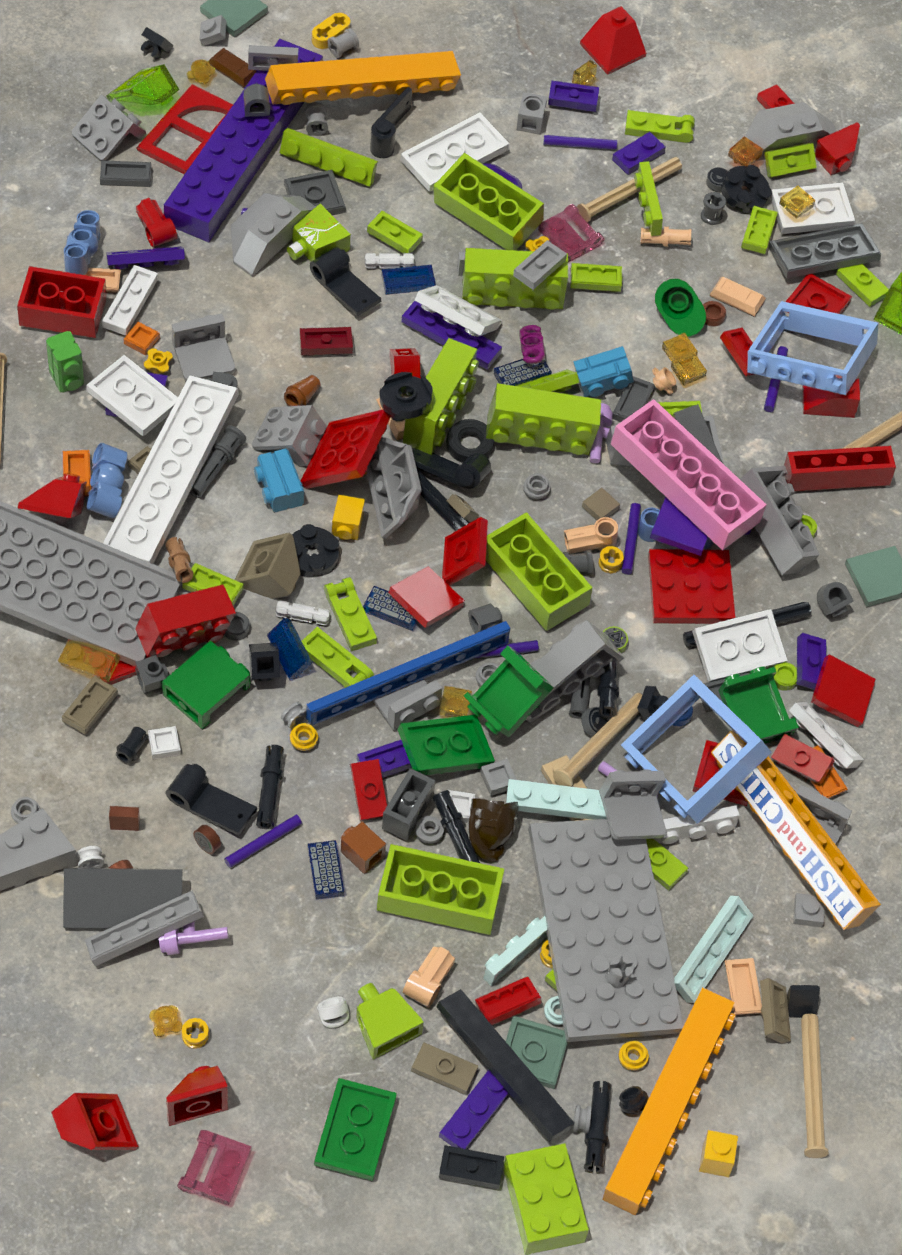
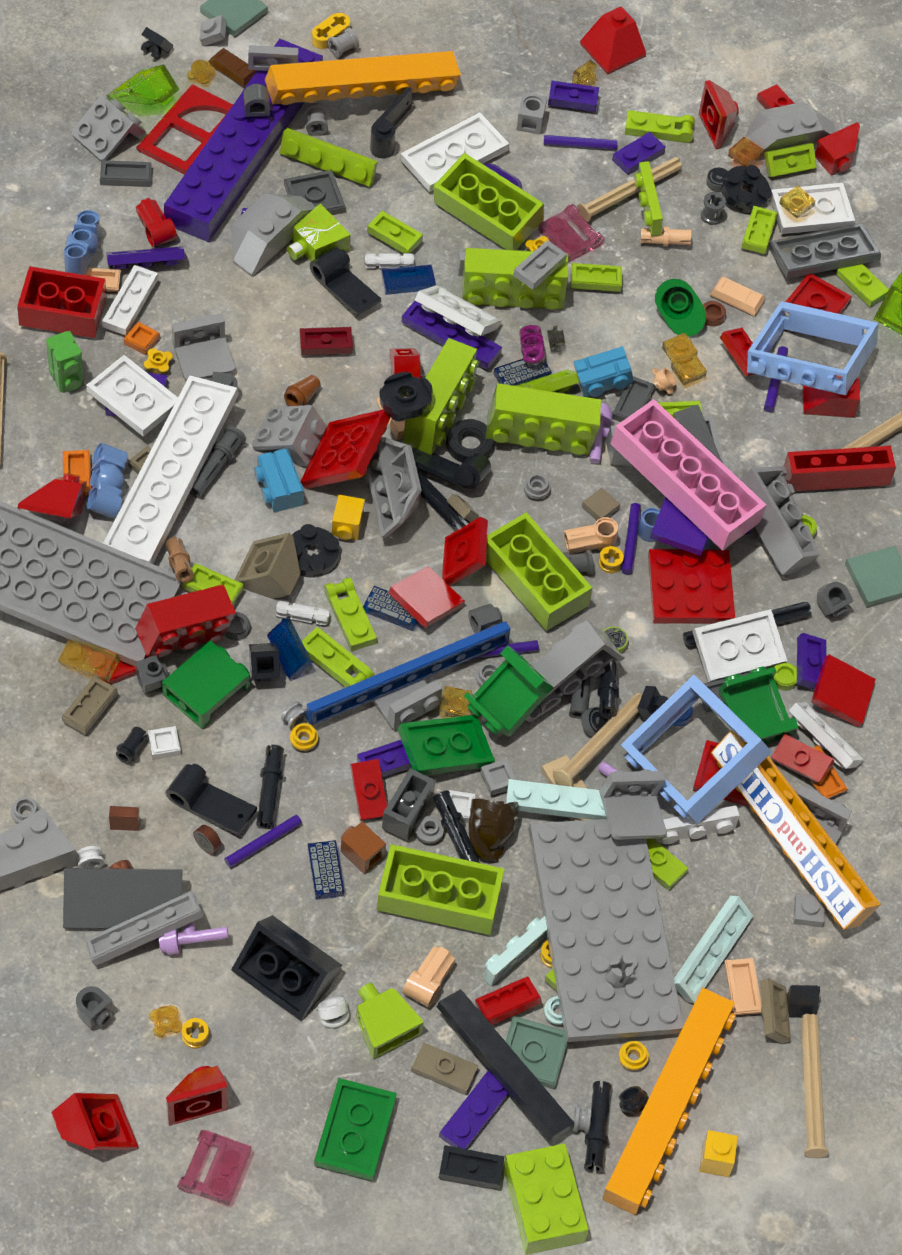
(94, 1006): none -> dark grey plate
(286, 966): none -> black slope
(556, 339): none -> clear smoke plate
(717, 112): none -> red slope

